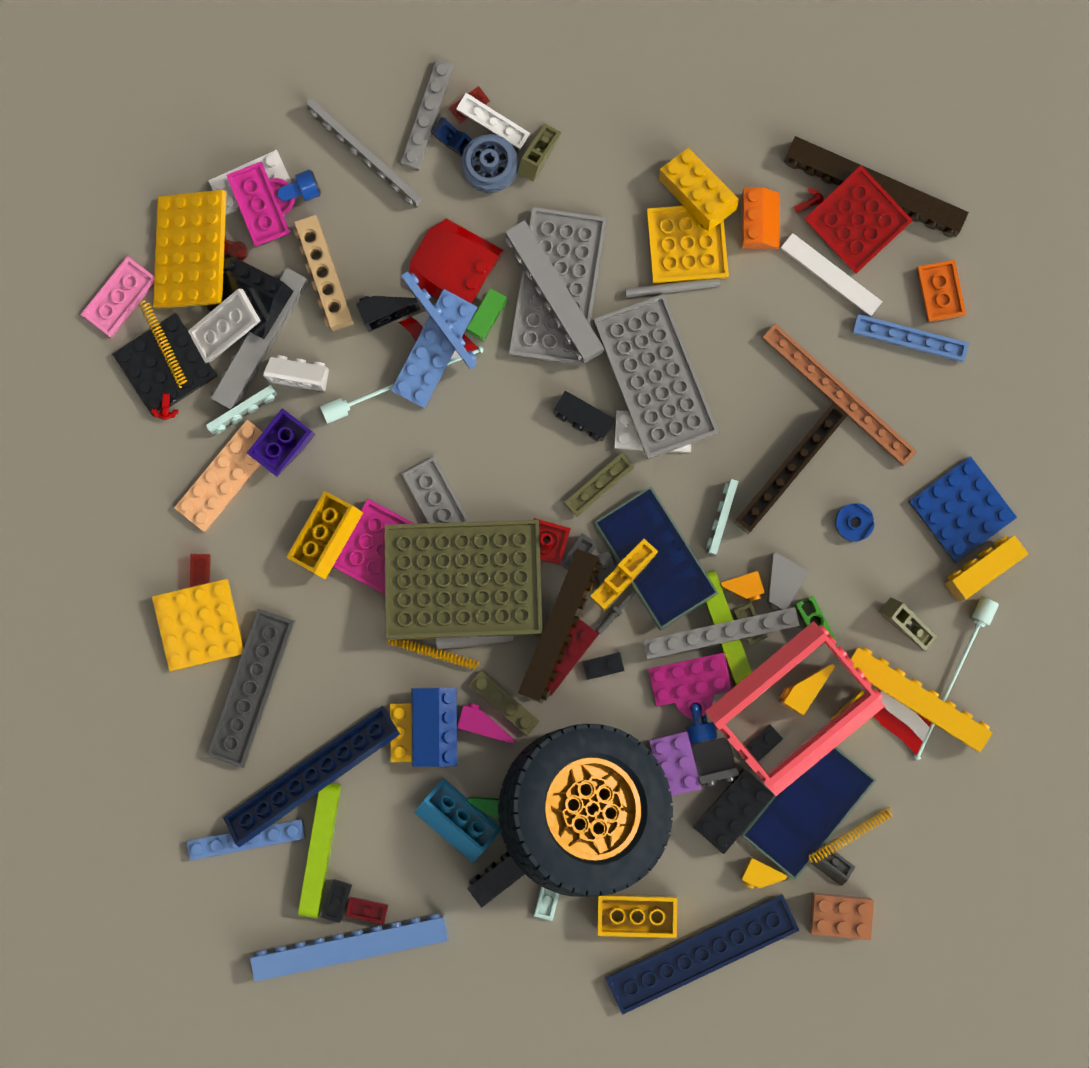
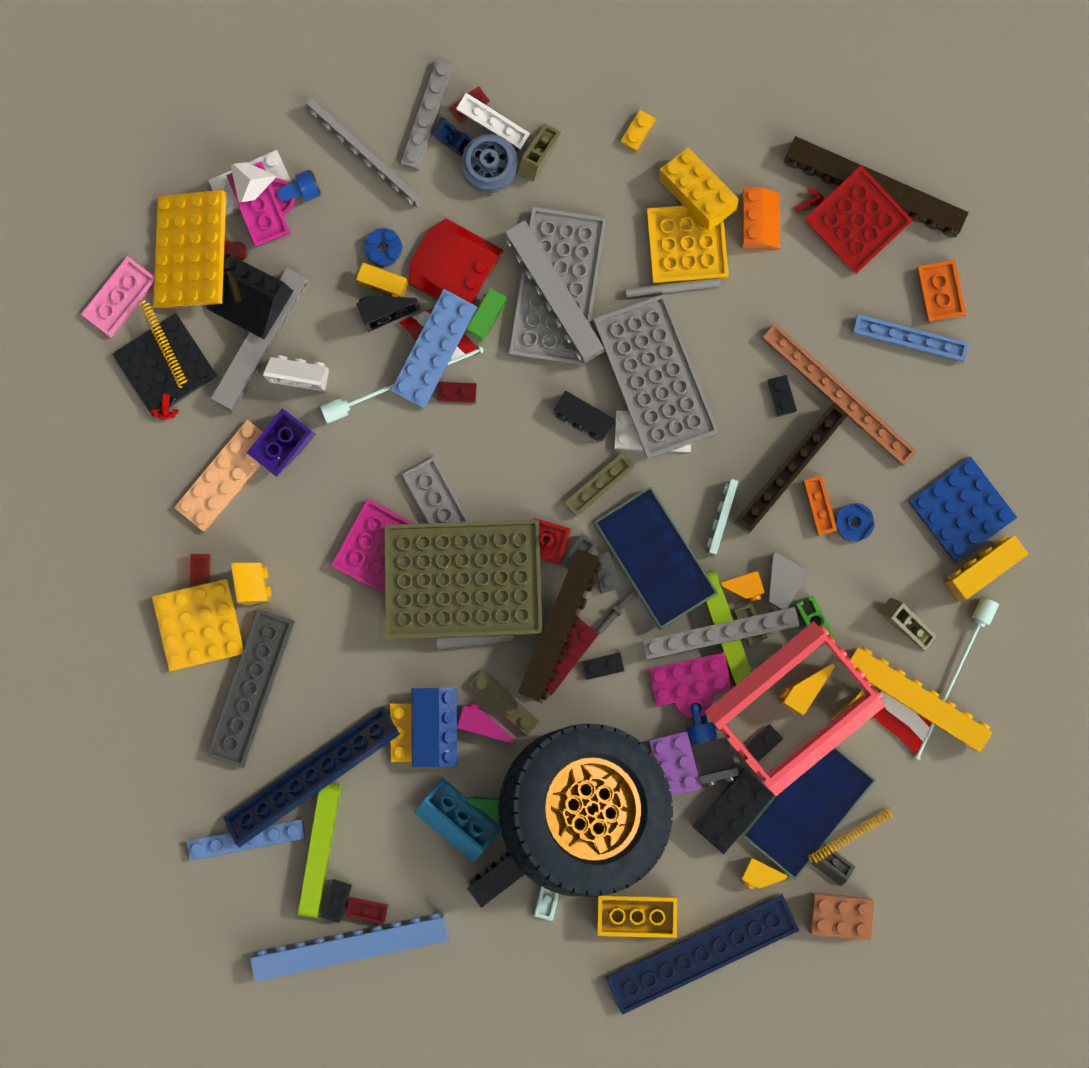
(224, 325): white plate -> none
(248, 406): light aqua plate -> none
(250, 180): none -> white slope
(251, 583): none -> yellow slope
(324, 534): yellow brick -> none
(342, 317): tan brick -> none
(376, 255): none -> blue plate
(382, 281): none -> yellow piece
(435, 312): medium blue plate -> none
(435, 654): yellow piece -> none
(457, 392): none -> dark red plate
(624, 574): yellow slope -> none
(638, 130): none -> yellow plate
(782, 395): none -> black plate
(820, 505): none -> orange plate
(831, 275): white tile -> none

